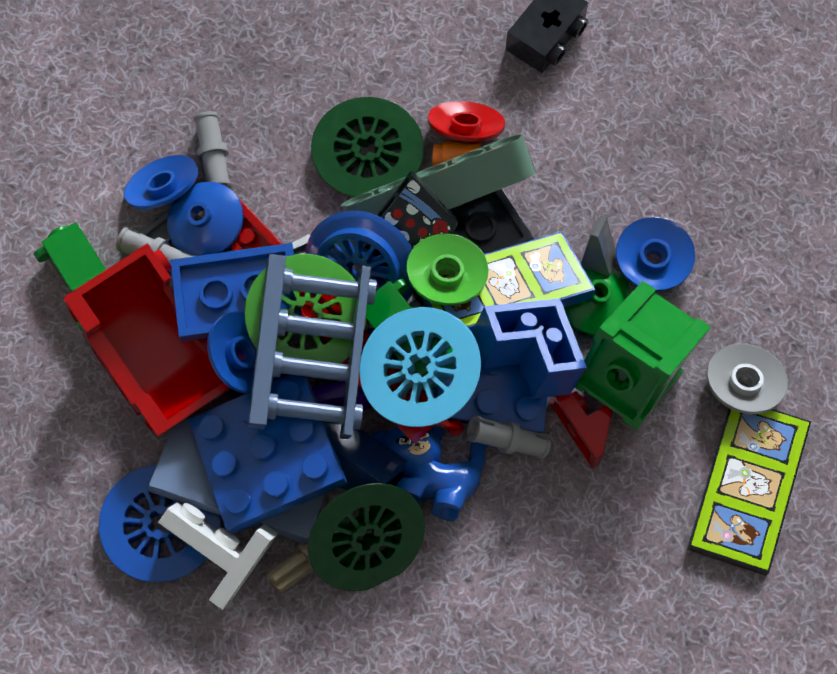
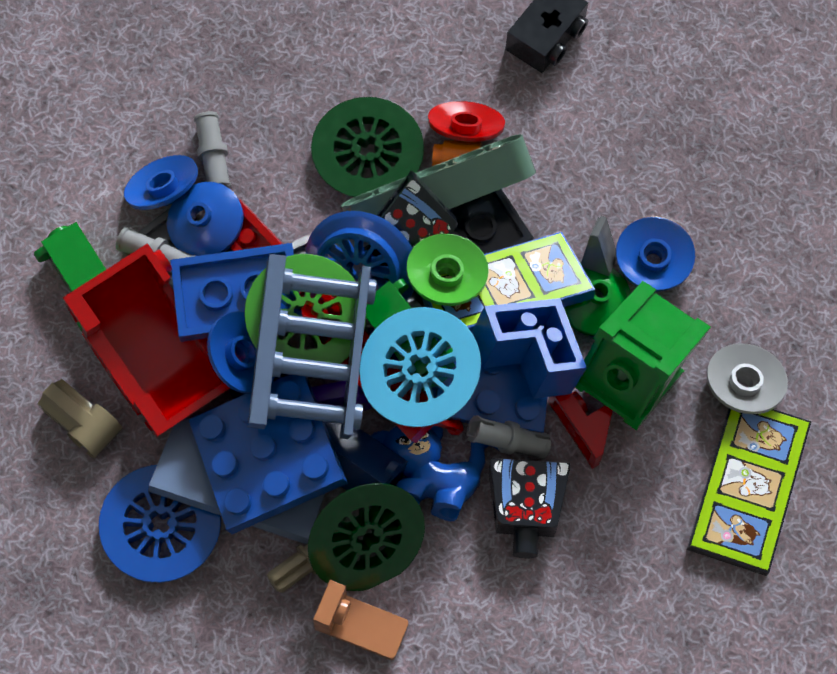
(84, 422): none -> dark tan piece
(219, 547): white bracket -> none
(359, 622): none -> nougat bracket
(527, 500): none -> torso

